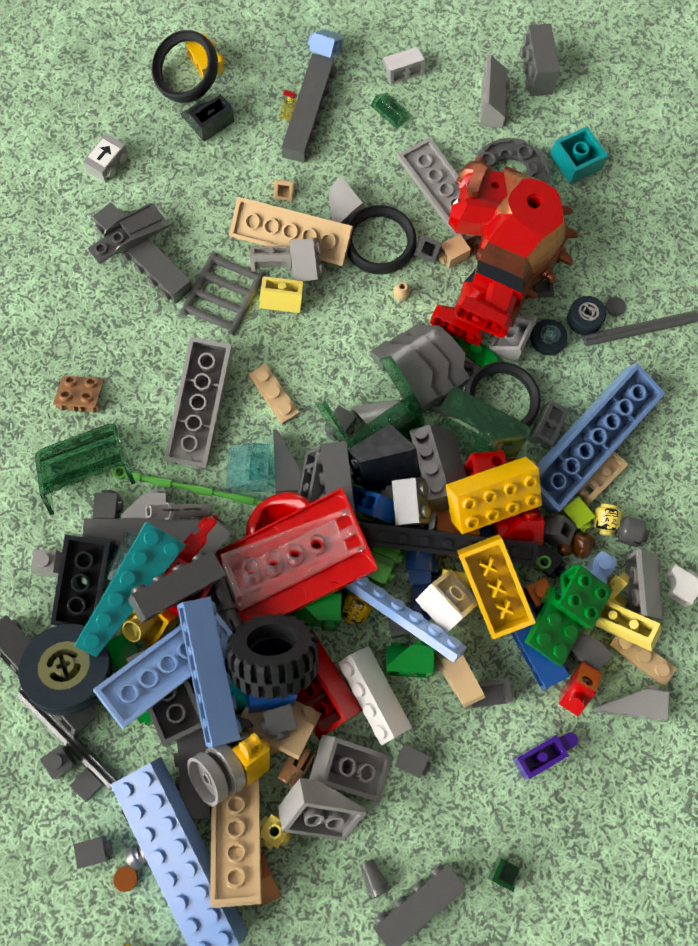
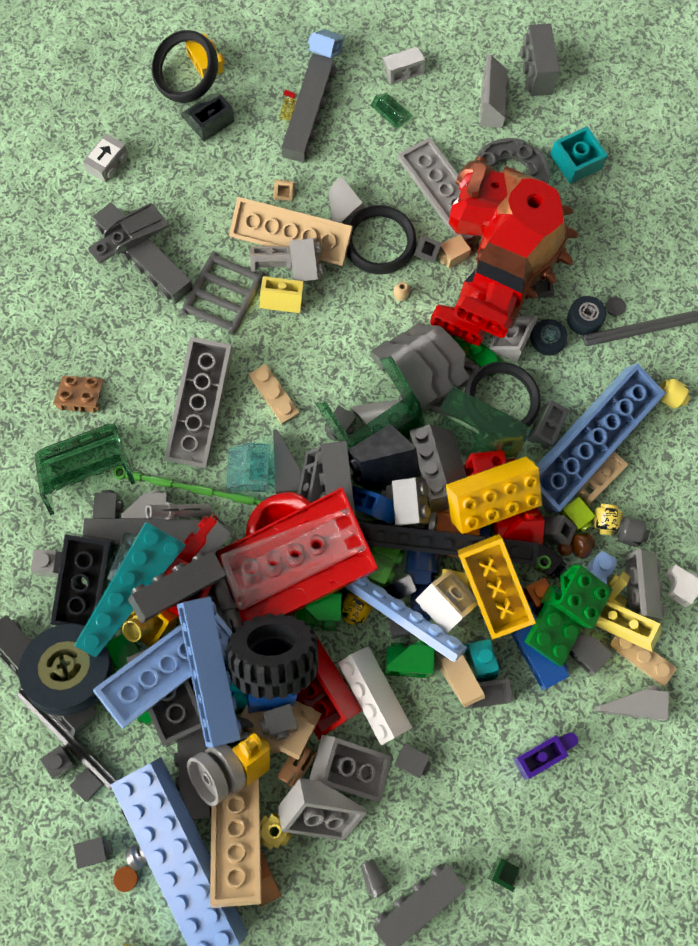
(401, 588): none -> black sticker
(482, 659): none -> teal torso
(577, 693): red torso -> none
(675, 392): none -> light yellow head

